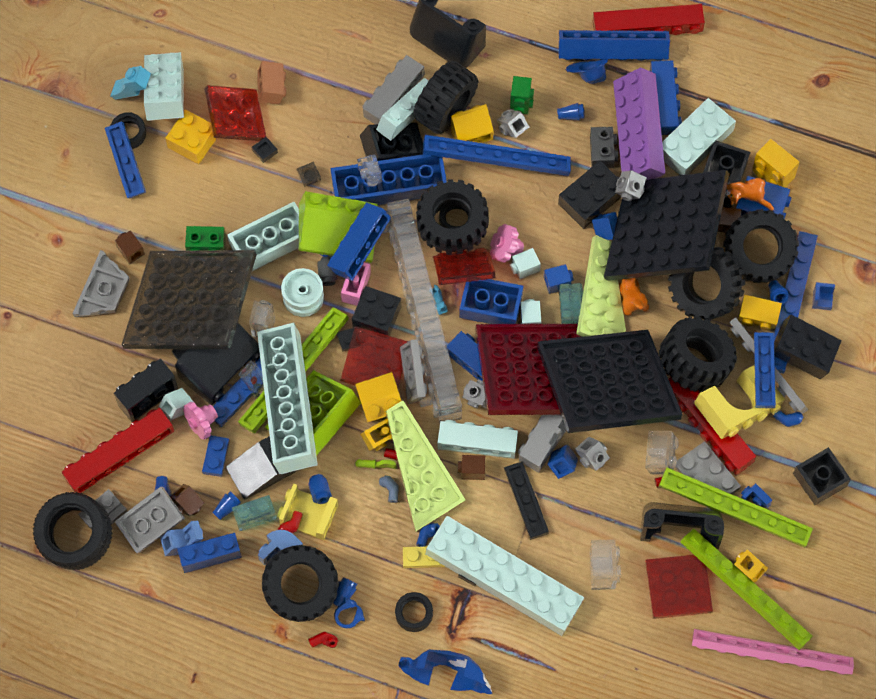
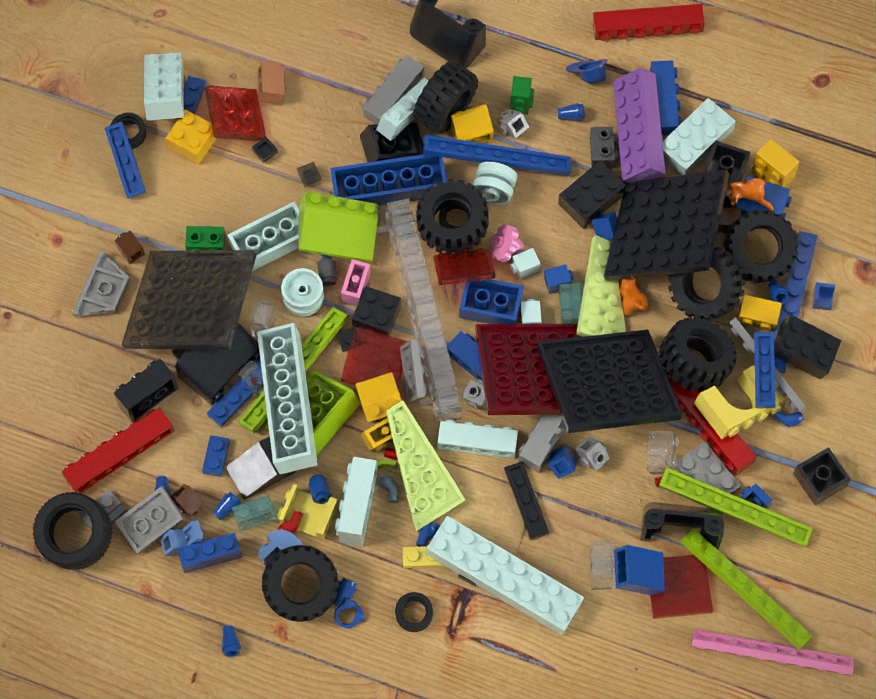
(134, 81): medium azure slope -> none
(174, 402): light aqua brick -> none
(193, 93): none -> blue plate
(200, 418): bright pink plant -> none
(230, 642): none -> blue cone
(324, 638): red arm -> none
(357, 501): none -> light aqua brick
(359, 241): blue brick -> none
(369, 170): clear brick -> none
(441, 306): medium azure arm -> none
(468, 675): blue animal -> none
(472, 467): reddish brown brick -> none
(495, 182): none -> light aqua wheel
(613, 45): blue brick -> none
(630, 185): light grey brick -> none
(639, 570): none -> blue brick
(744, 560): yellow brick -> none

